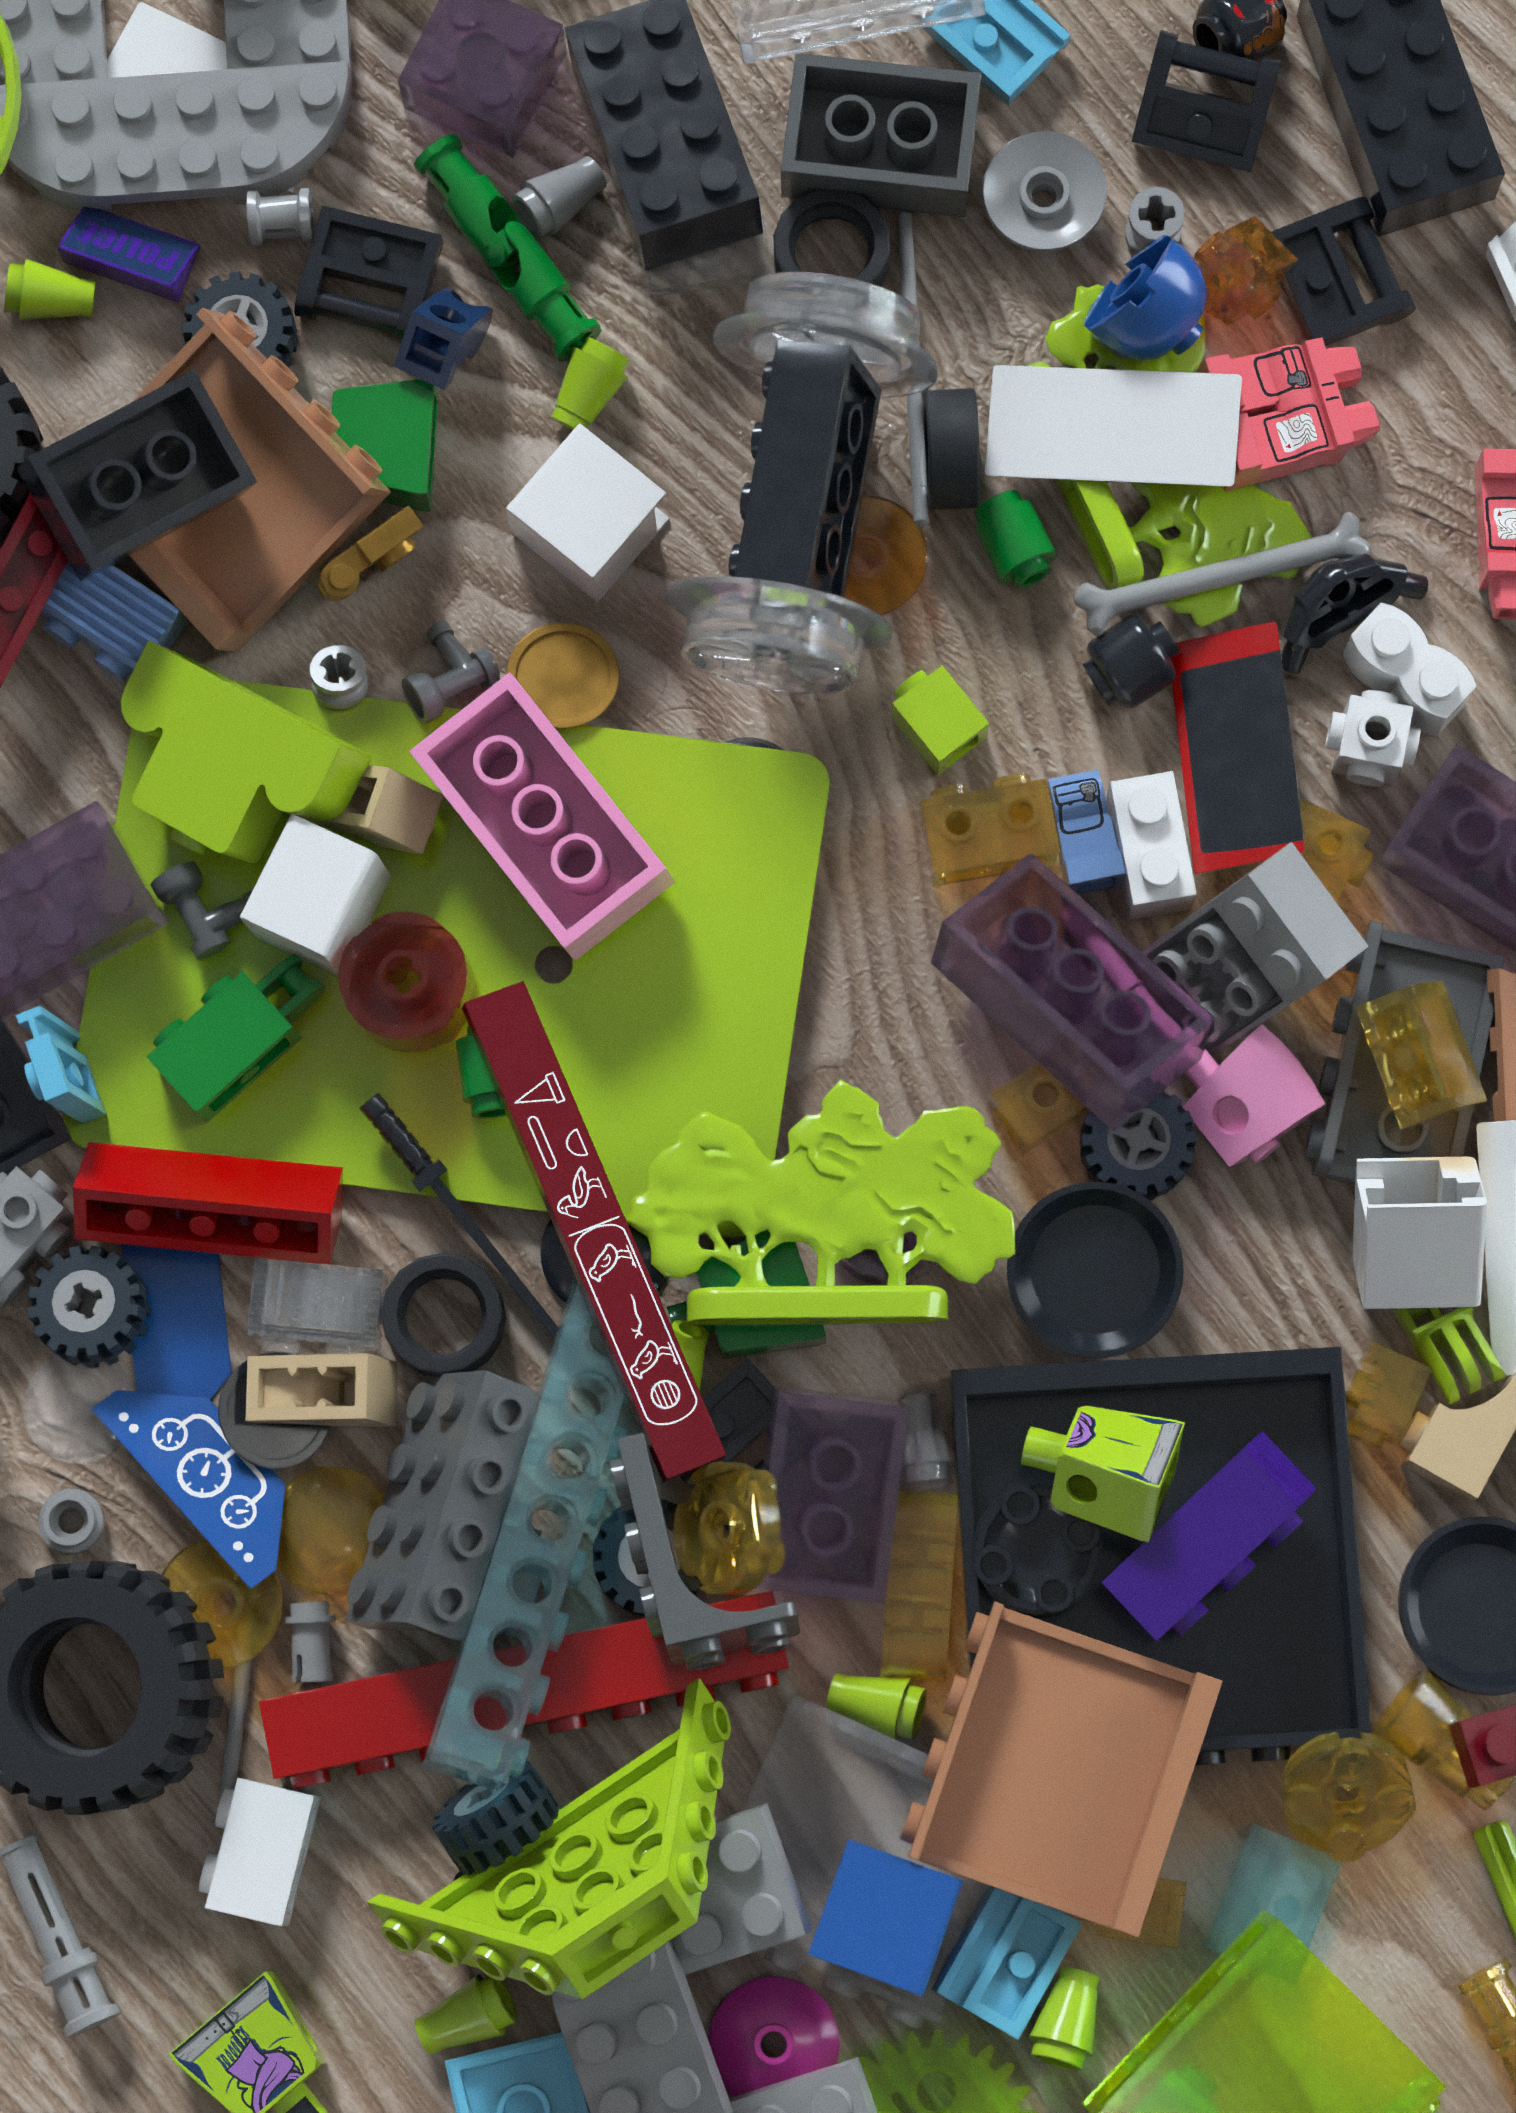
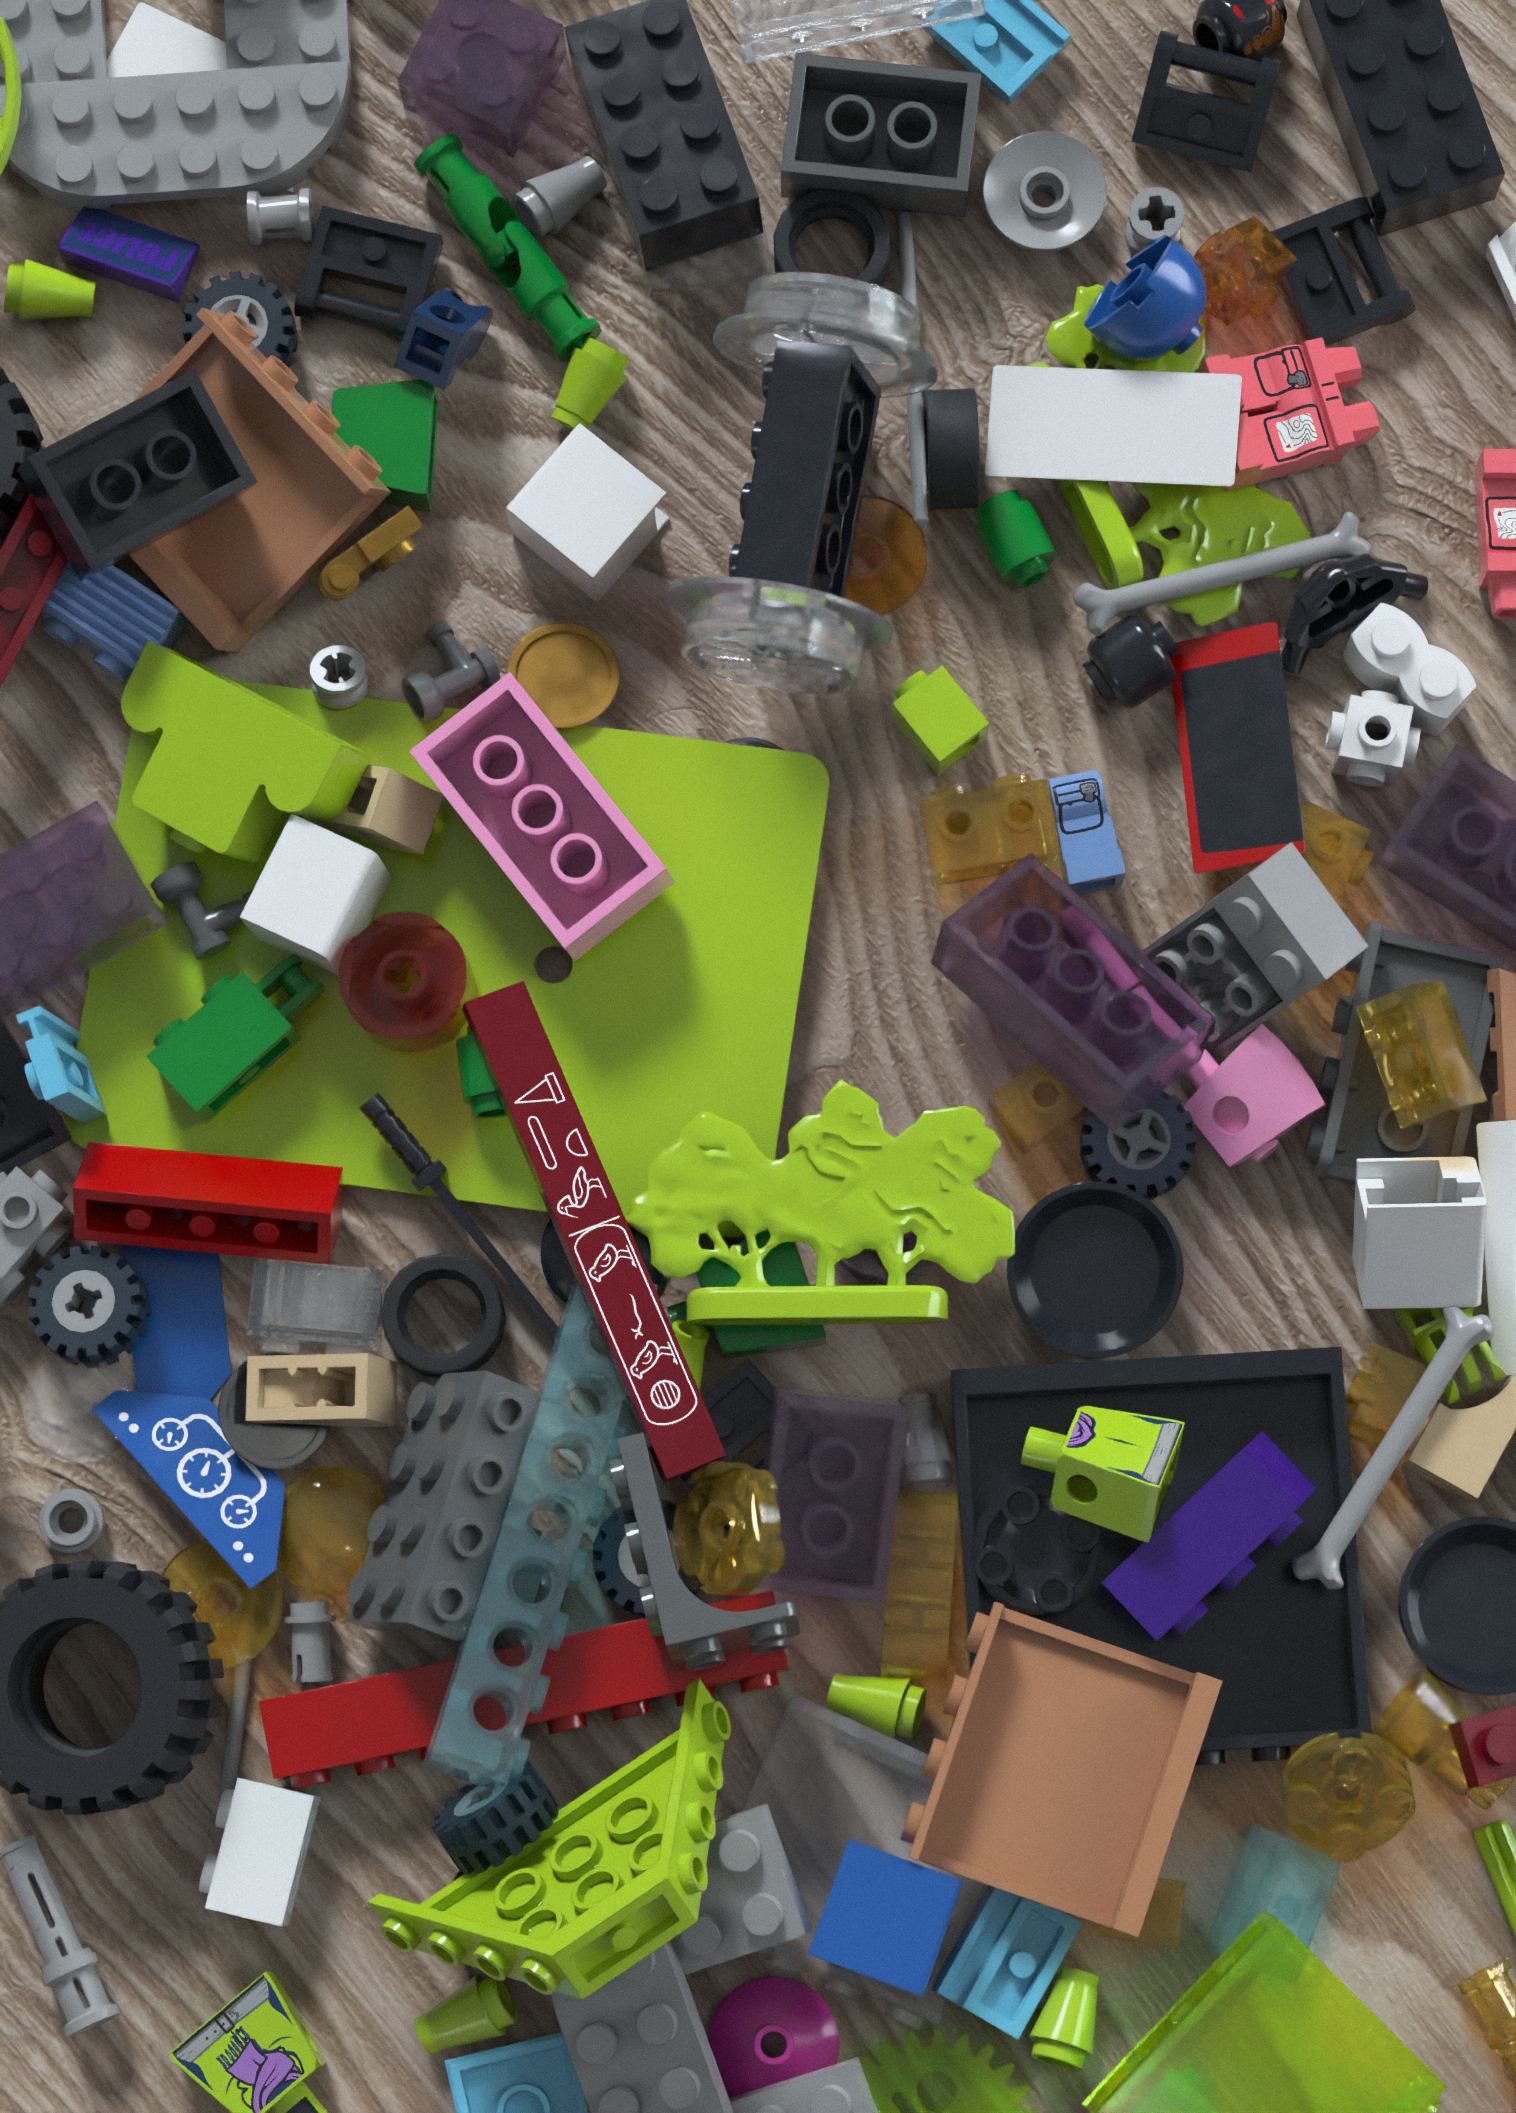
(1152, 845): white brick -> none
(1325, 1557): none -> light grey piece

